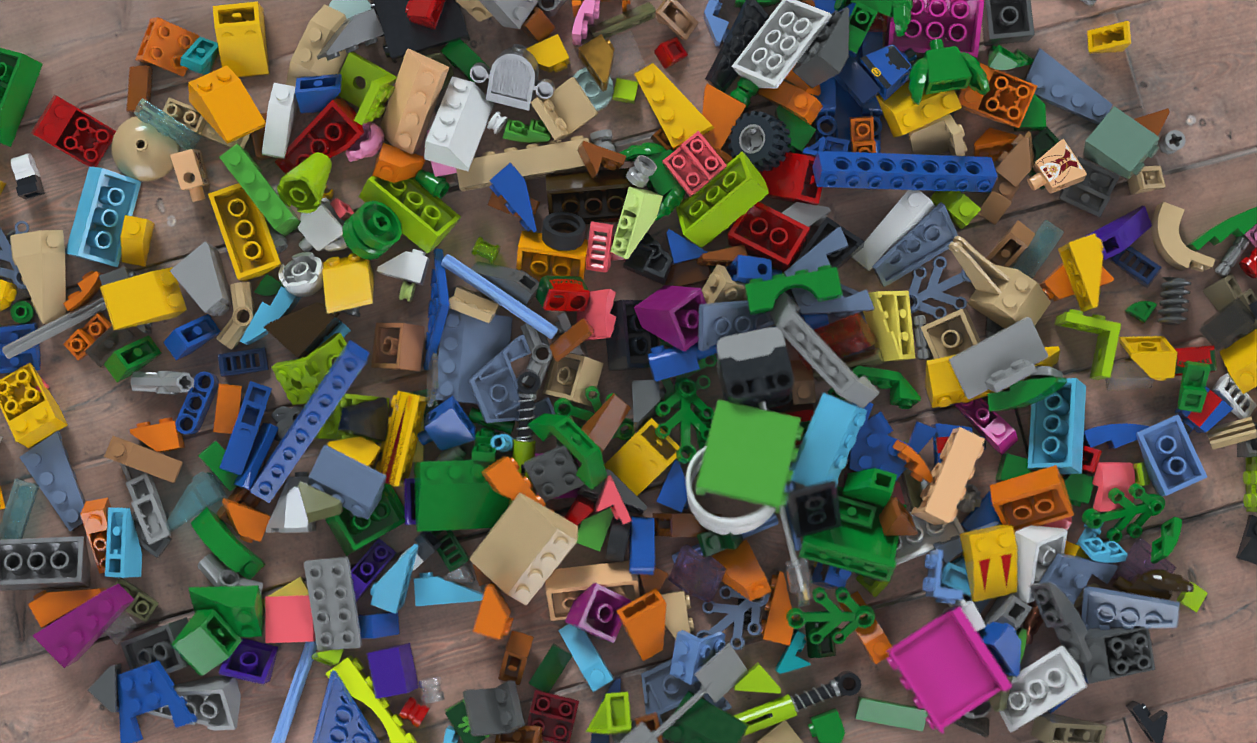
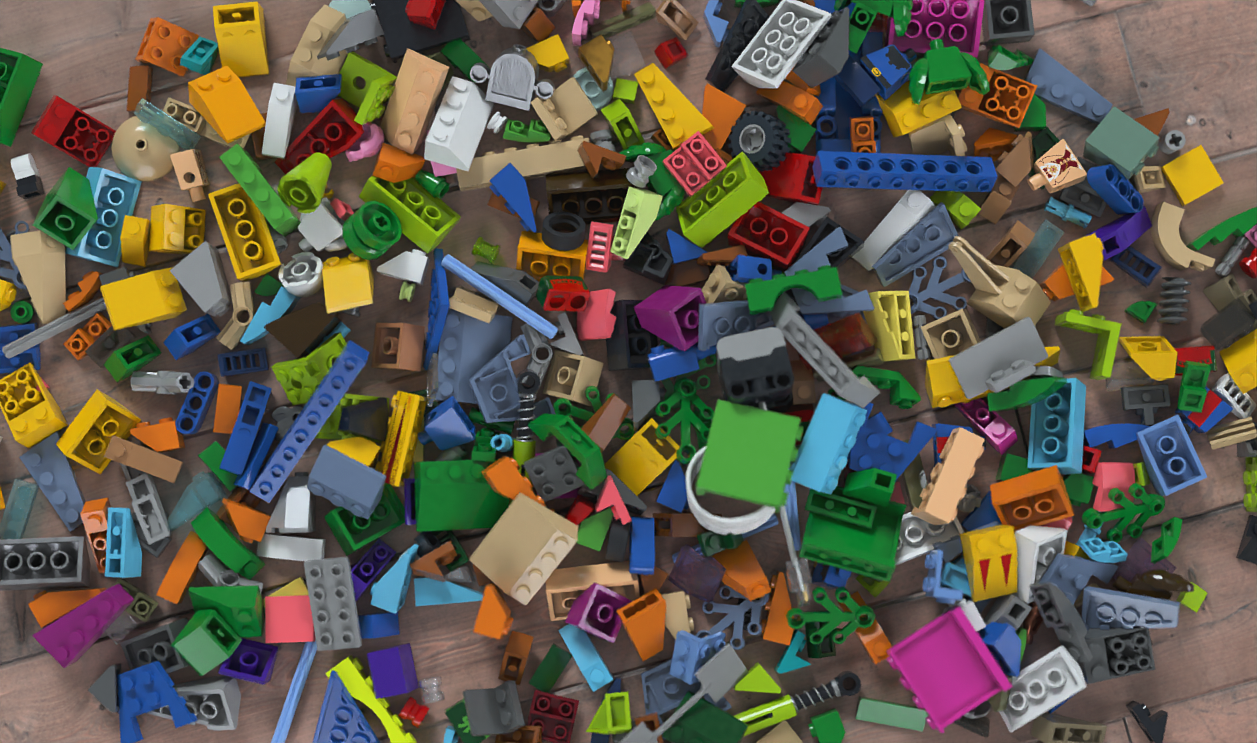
(68, 209): none -> green slope
(93, 429): none -> yellow slope
(176, 229): none -> yellow slope
(183, 569): none -> orange slope
(291, 547): none -> white slope
(318, 504): olive slope -> none
(329, 657): lime slope -> none
(428, 565): none -> dark orange slope
(571, 339): dark orange slope -> none
(622, 124): none -> lime slope
(744, 91): green wheel -> none
(814, 508): black slope -> none
(828, 144): blue slope -> none
(897, 519): dark orange slope -> none
(915, 463): orange slope -> none
(1067, 212): none -> medium azure pin
(1109, 38): yellow slope -> none
(1115, 189): none -> blue beam
(1145, 400): none -> dark grey hinge
(1191, 175): none -> yellow tile

